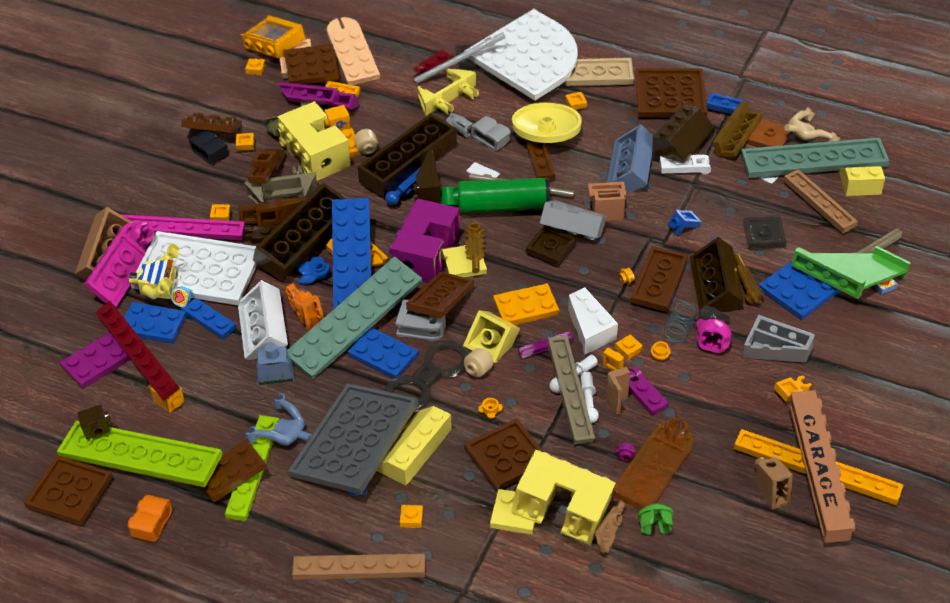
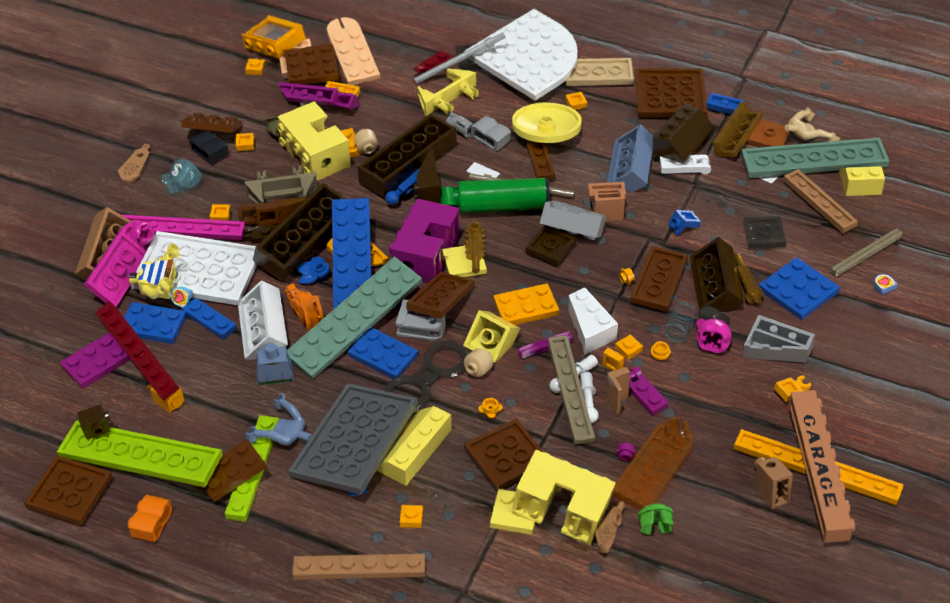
(134, 165): none -> medium nougat piece
(182, 176): none -> clear light blue piece
(264, 164): reddish brown slope -> none
(337, 116): light orange brick -> none
(851, 270): bright green piece -> none

